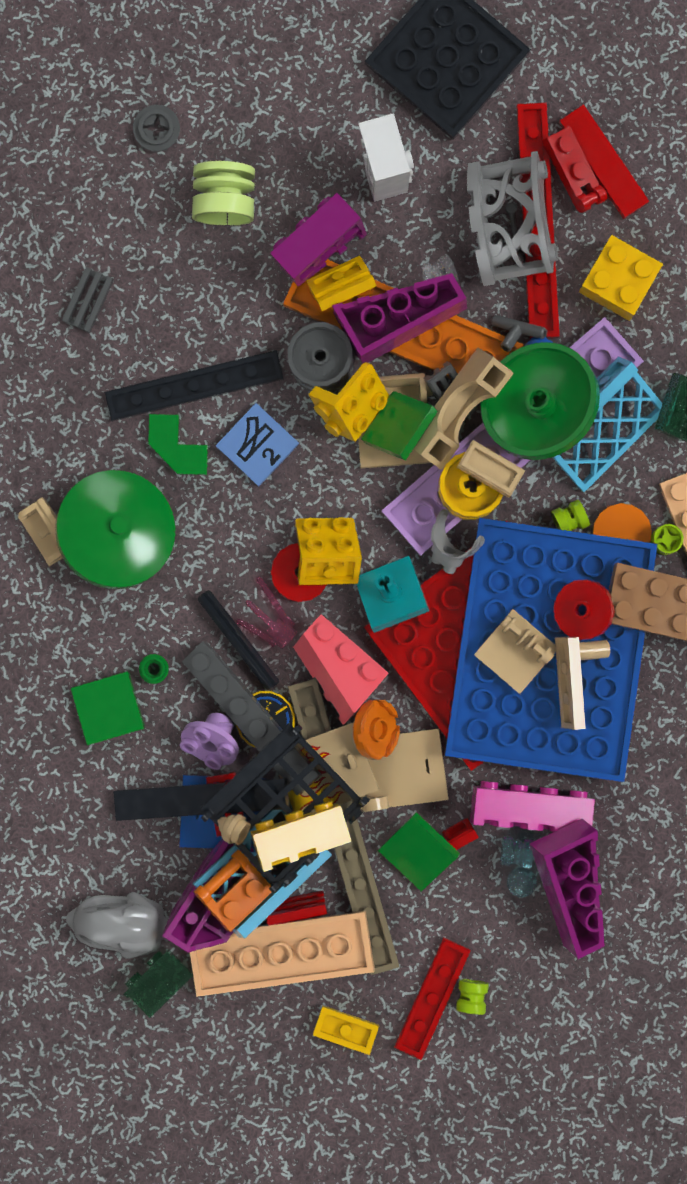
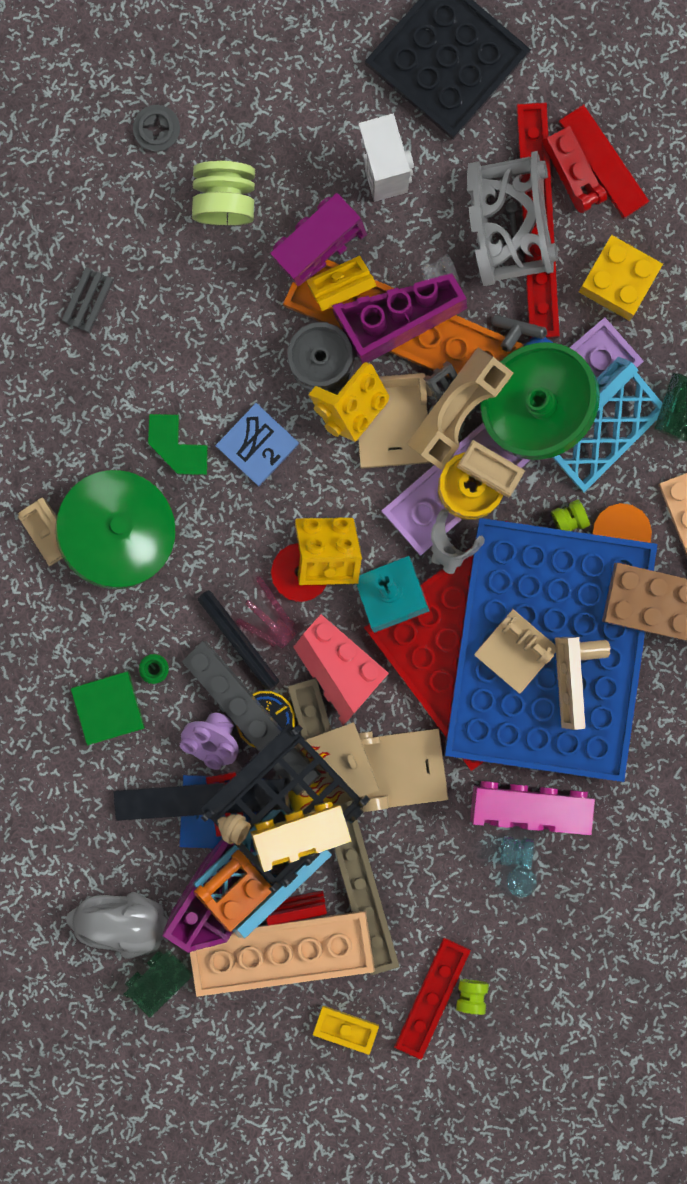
(194, 385): black tile -> none
(376, 729): orange tile -> none
(399, 425): green tile -> none
(419, 851): green tile -> none
(460, 834): red tile -> none
(570, 880): magenta wedge -> none
(598, 605): red plate -> none
(668, 535): lime wheel -> none

